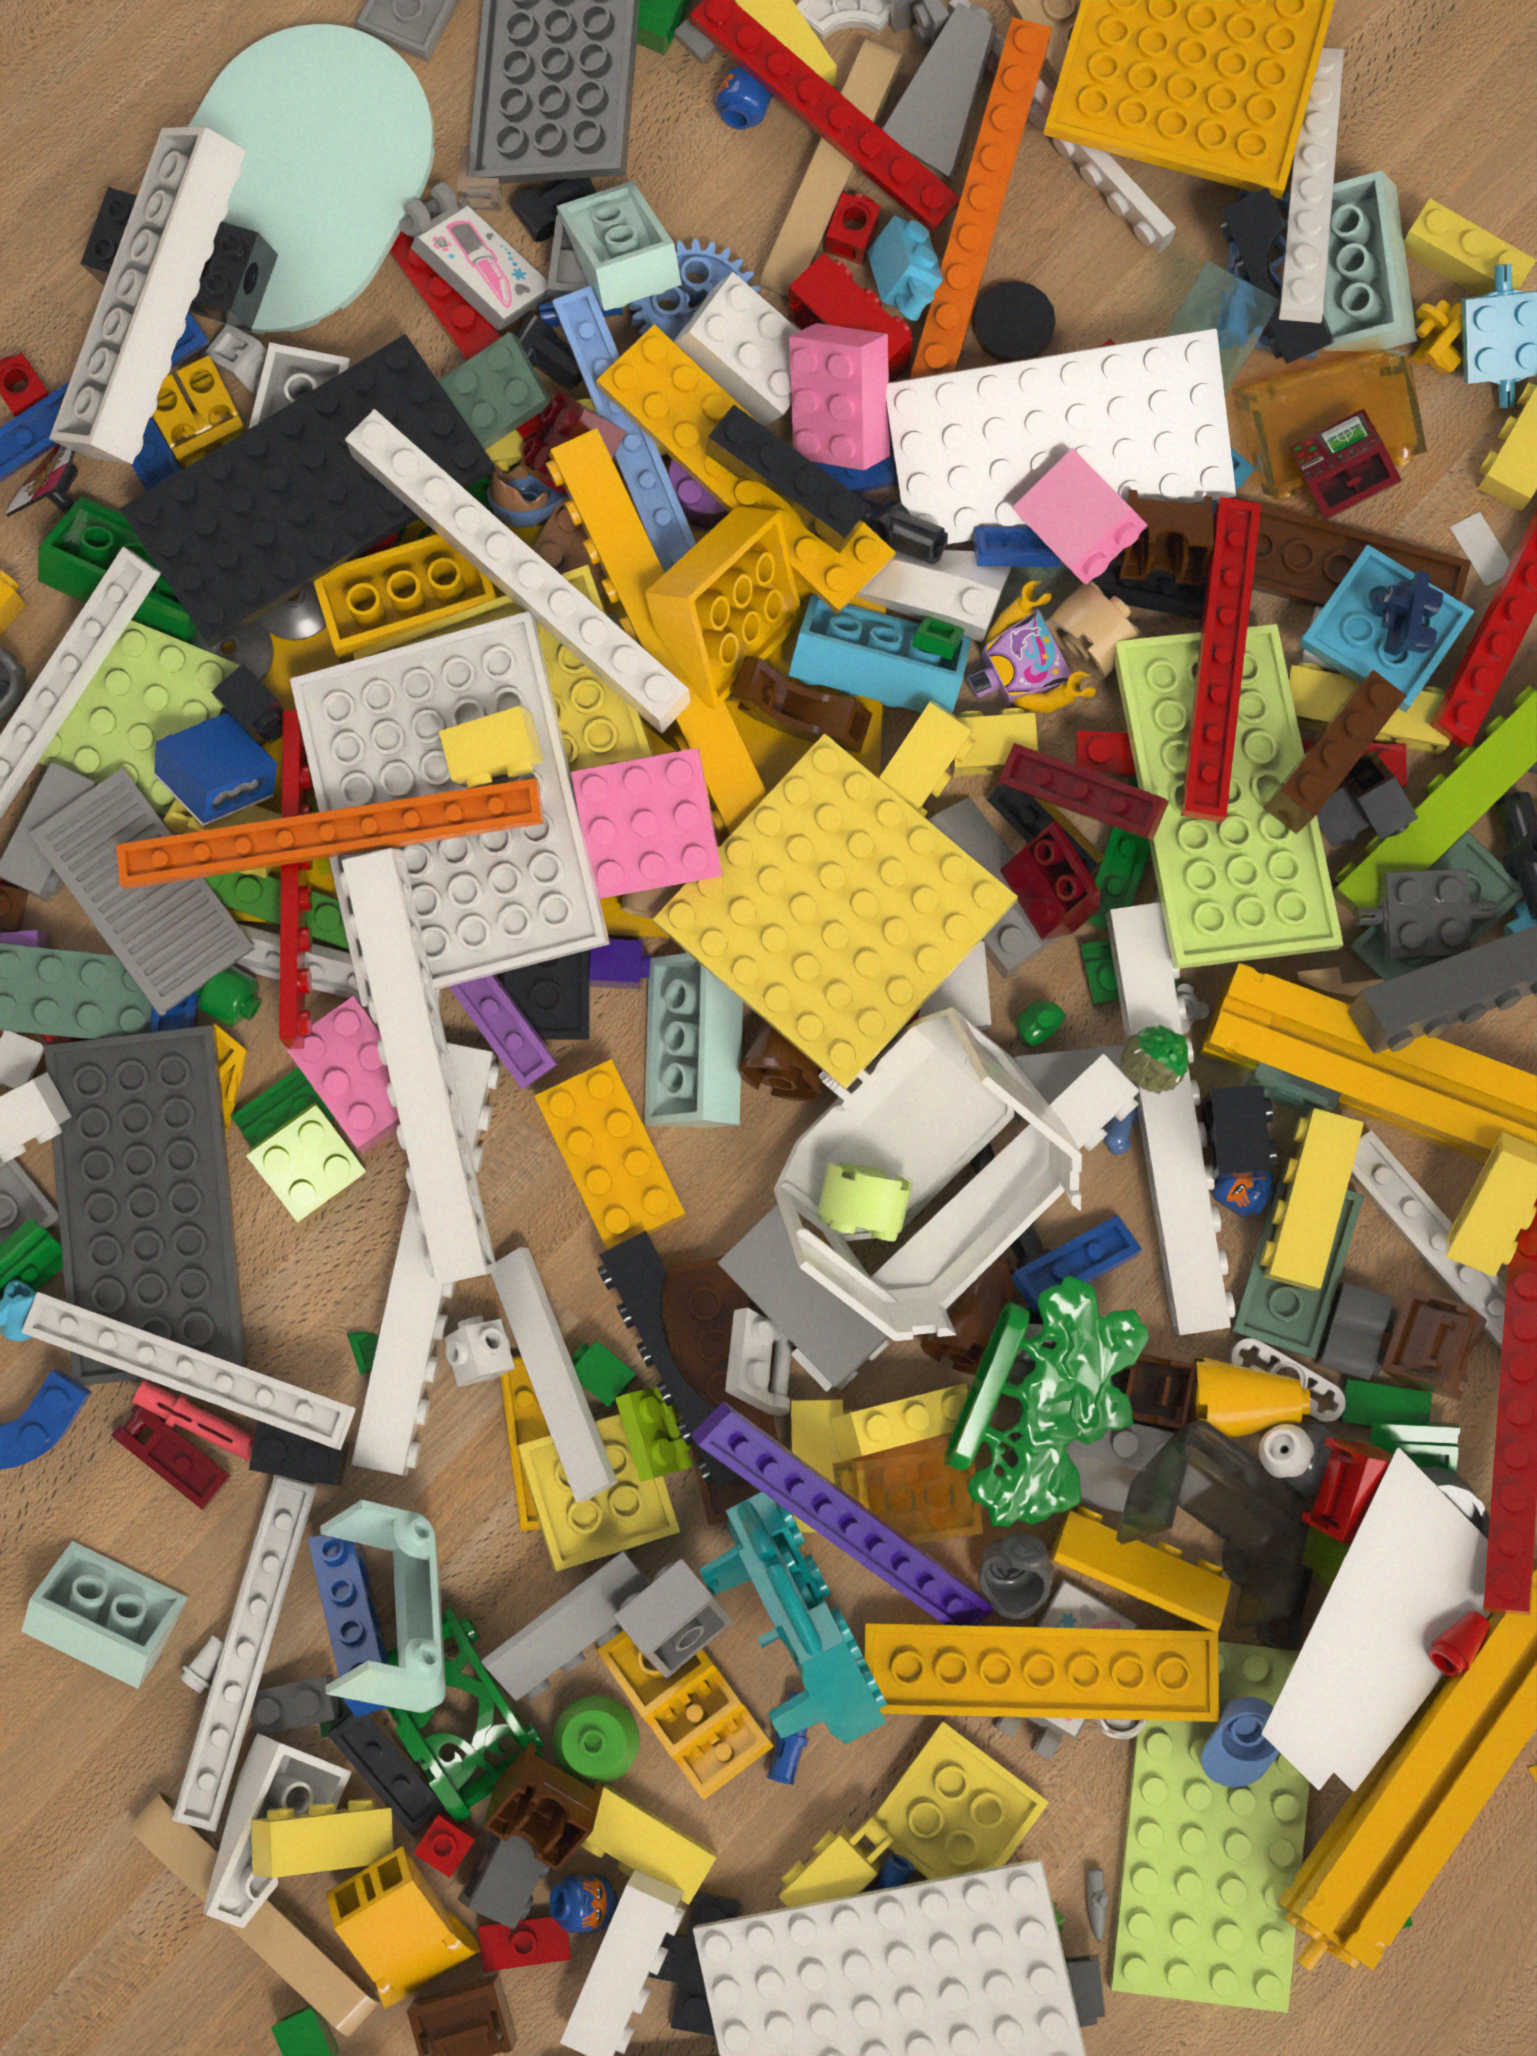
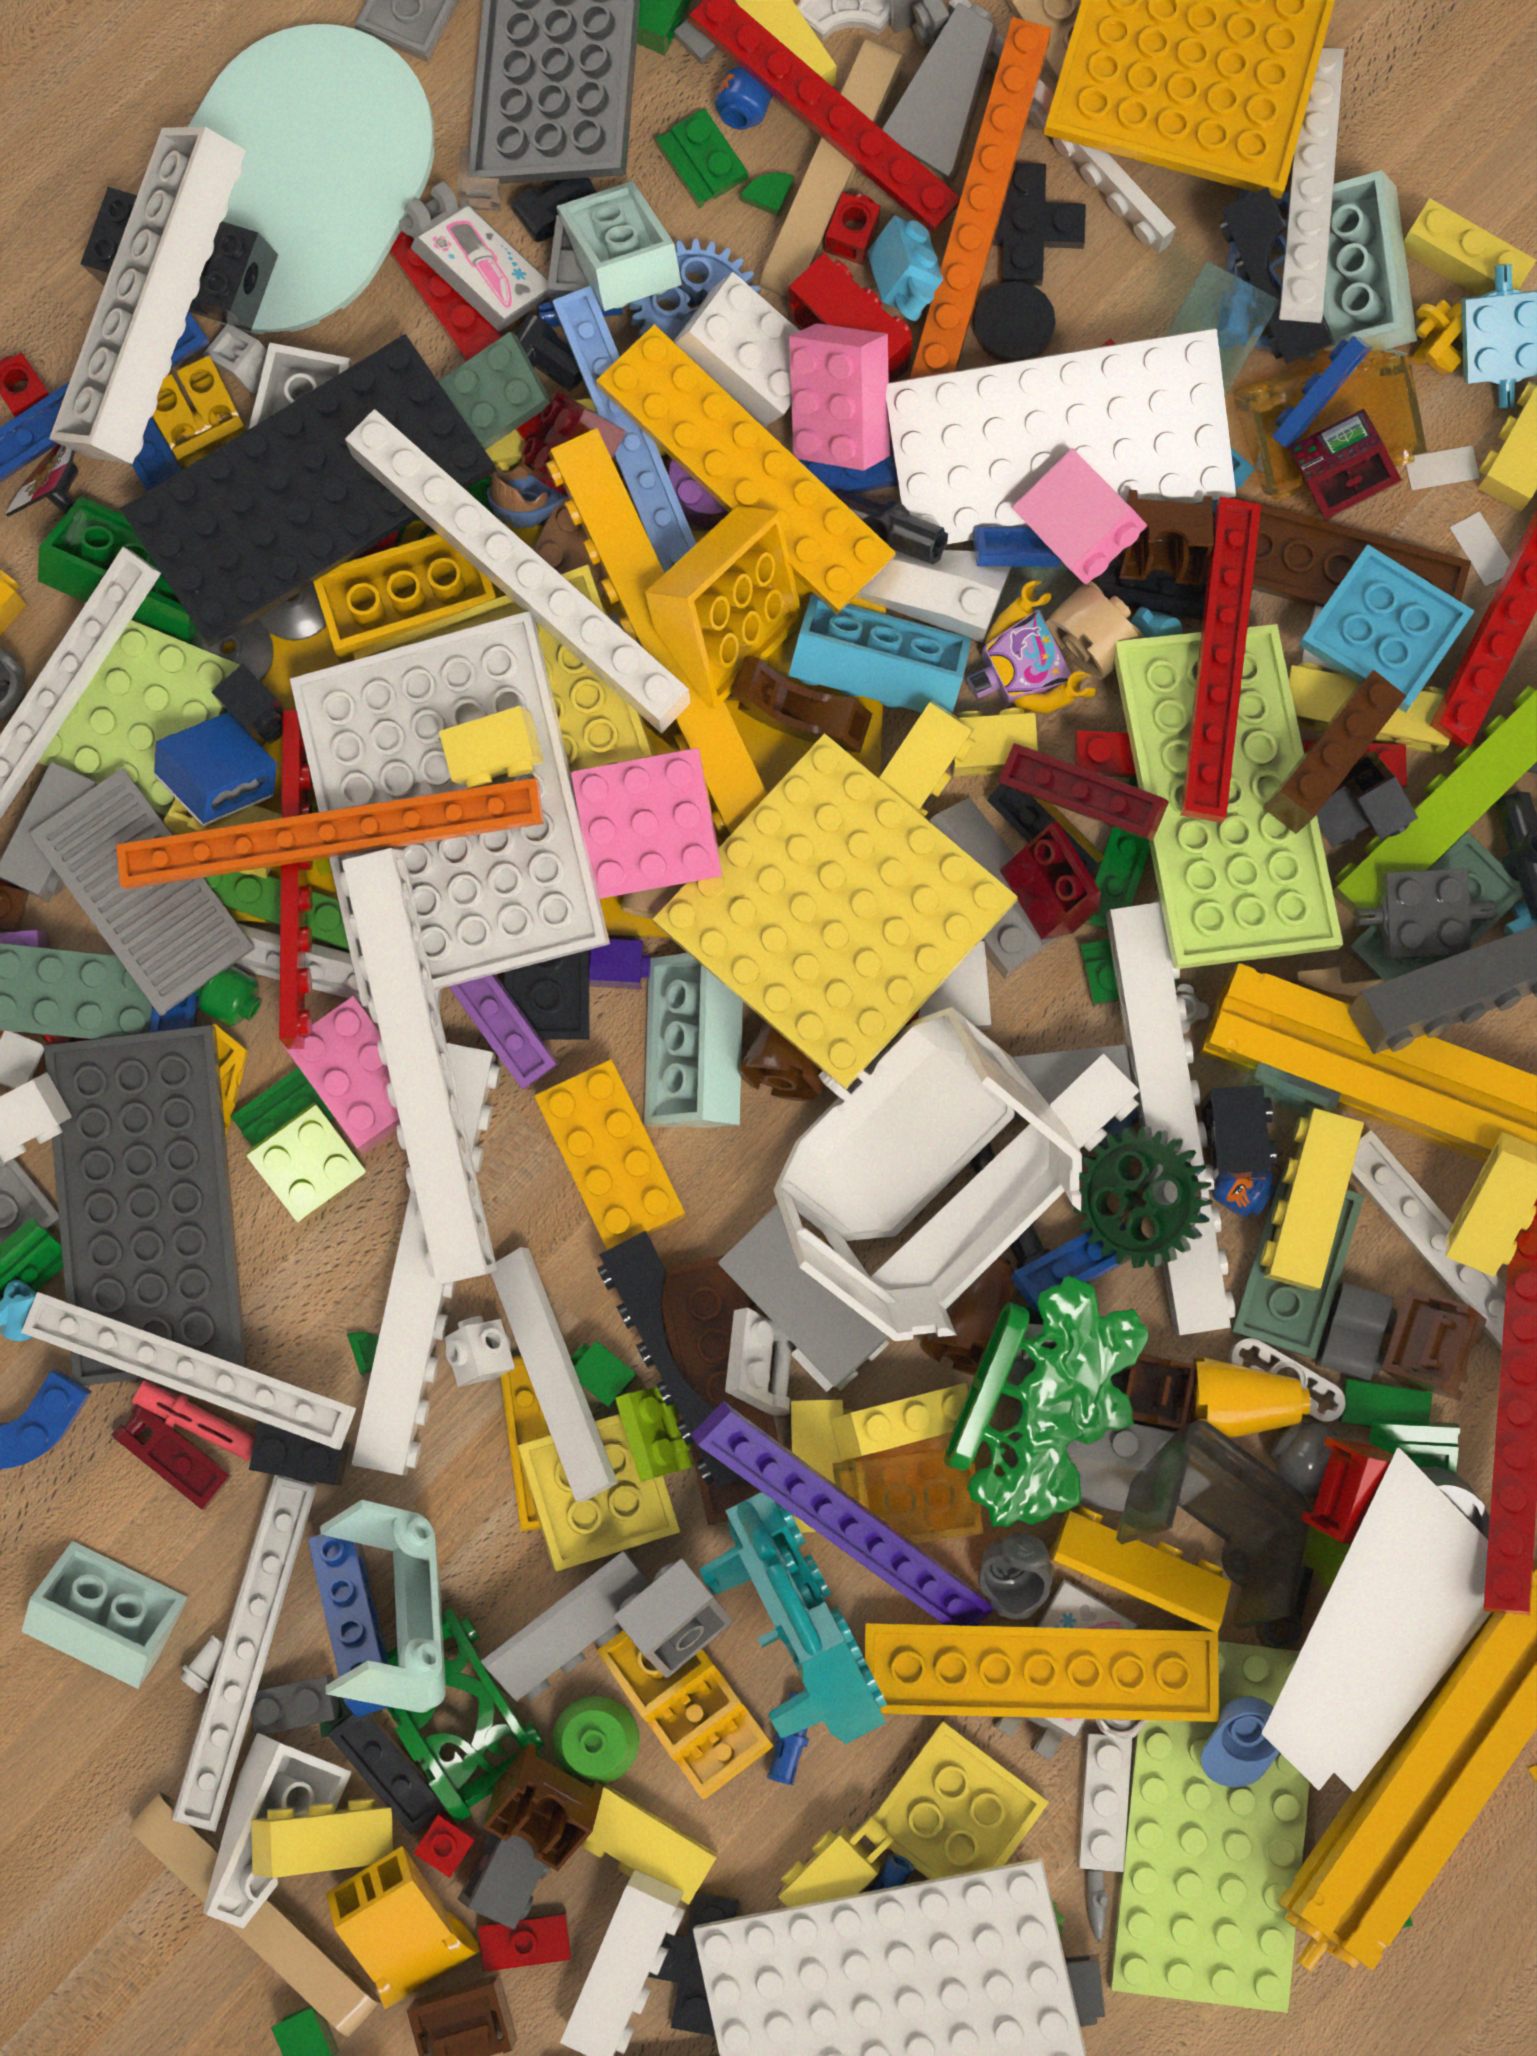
(583, 1903): blue head -> none
(701, 158): none -> green plate
(758, 454): black arch -> none
(768, 192): none -> green tile
(864, 1199): yellowish green brick -> none
(938, 637): green tile -> none
(1032, 224): none -> black plate
(1038, 1023): green piece -> none
(1104, 1803): none -> white plate
(1155, 623): none -> medium azure piece
(1155, 1058): piece -> none
(1171, 1220): none -> dark green gear
(1295, 1460): white plate -> none
(1320, 390): none -> blue plate
(1403, 614): dark blue hips -> none
(1443, 468): none -> white sticker
(1458, 1645): red cone -> none

